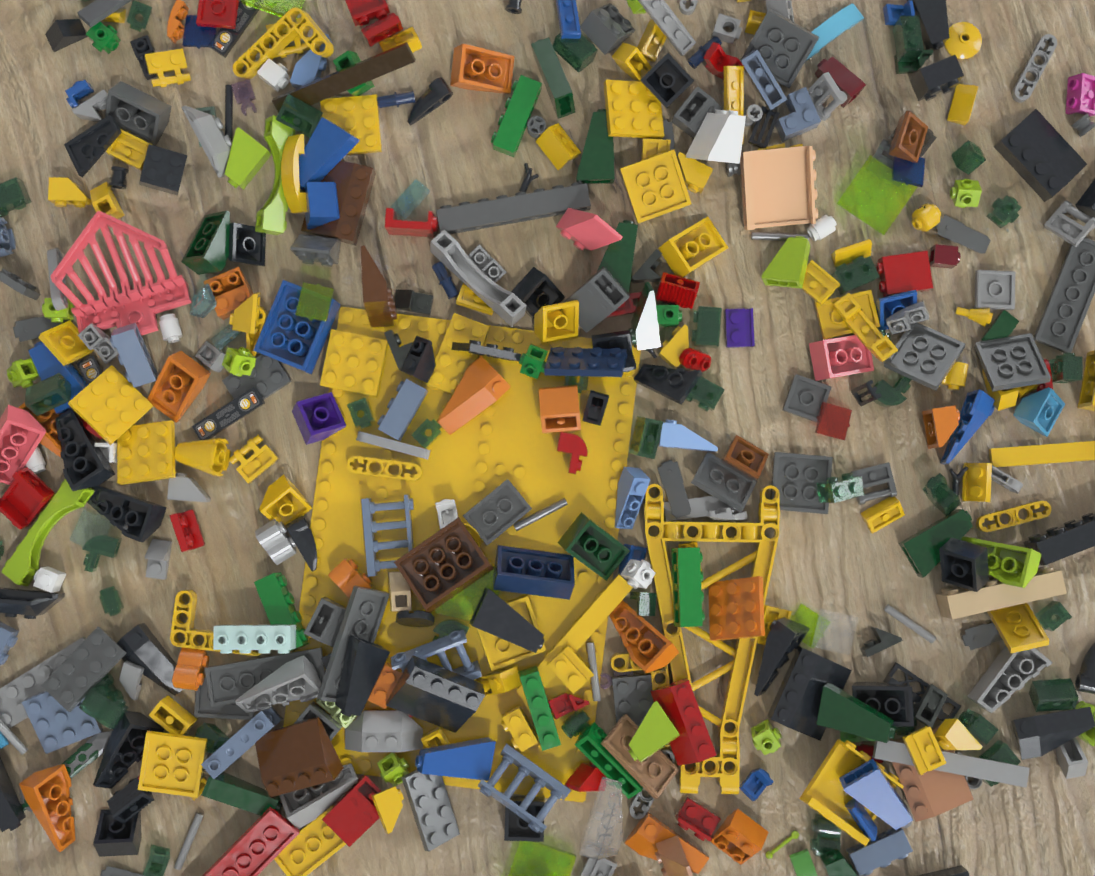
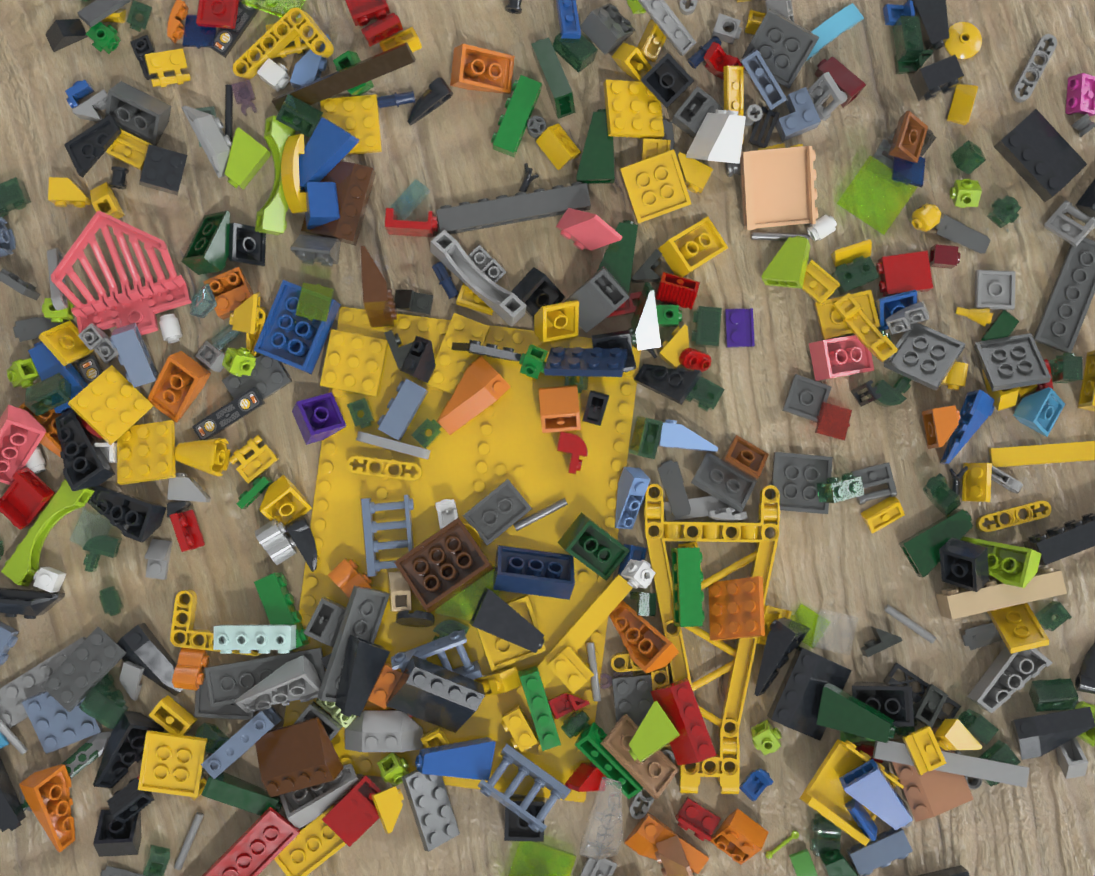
(177, 507): none -> black slope
(248, 498): none -> green plate

